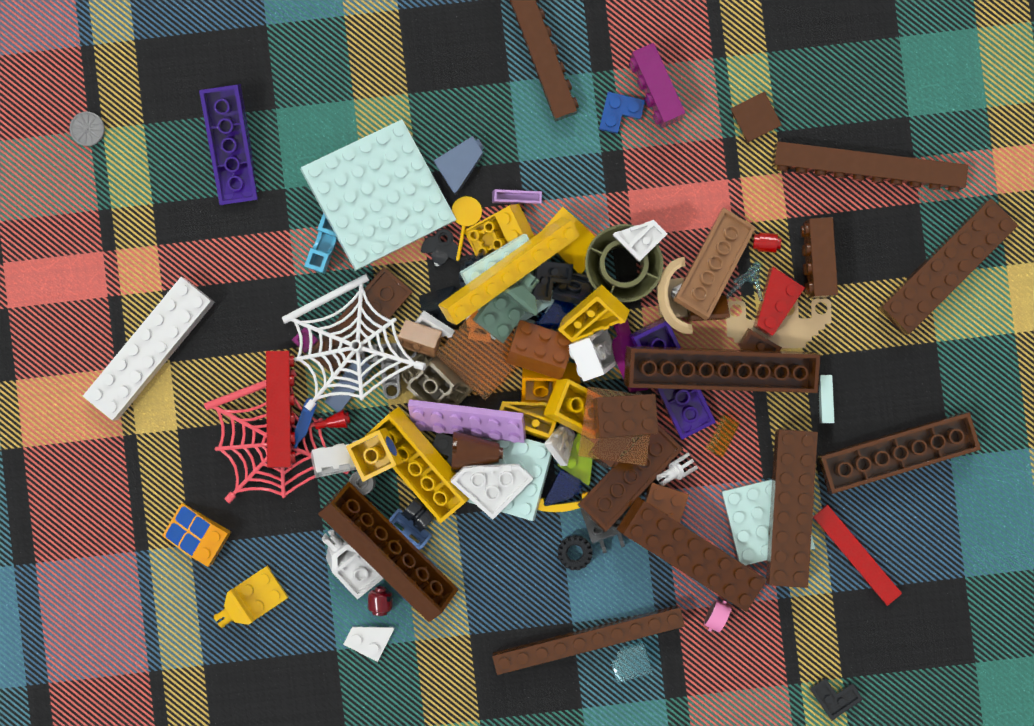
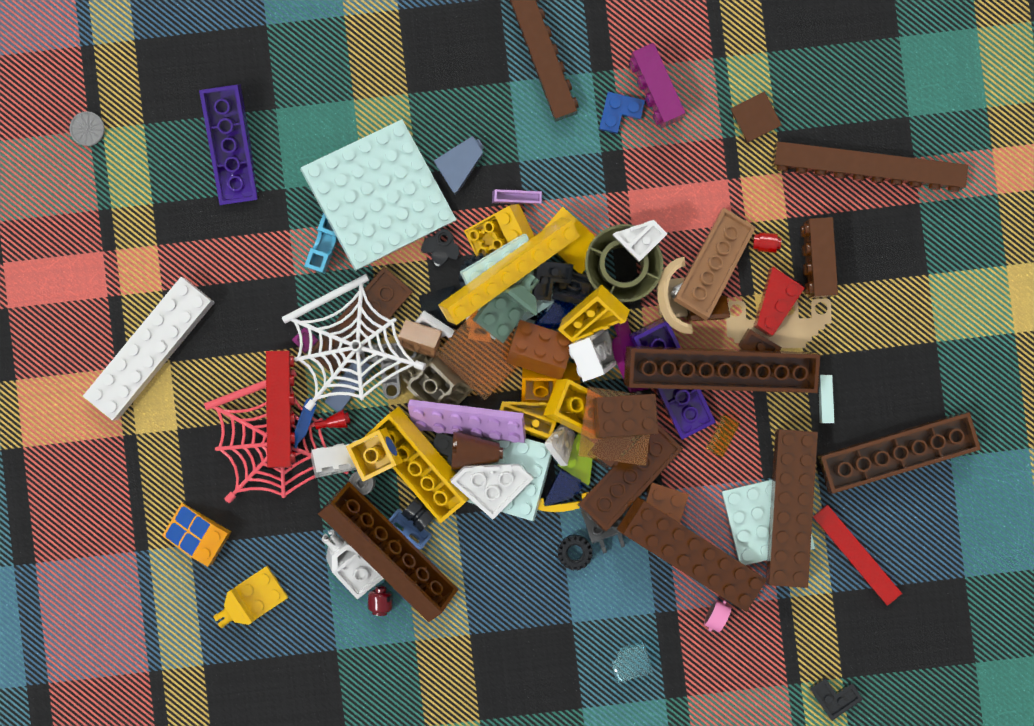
(369, 640): white wing -> none
(467, 212): yellow piece -> none
(588, 639): reddish brown brick -> none
(676, 470): white arm -> none
(750, 276): clear light blue plant -> none
(948, 266): reddish brown brick -> none

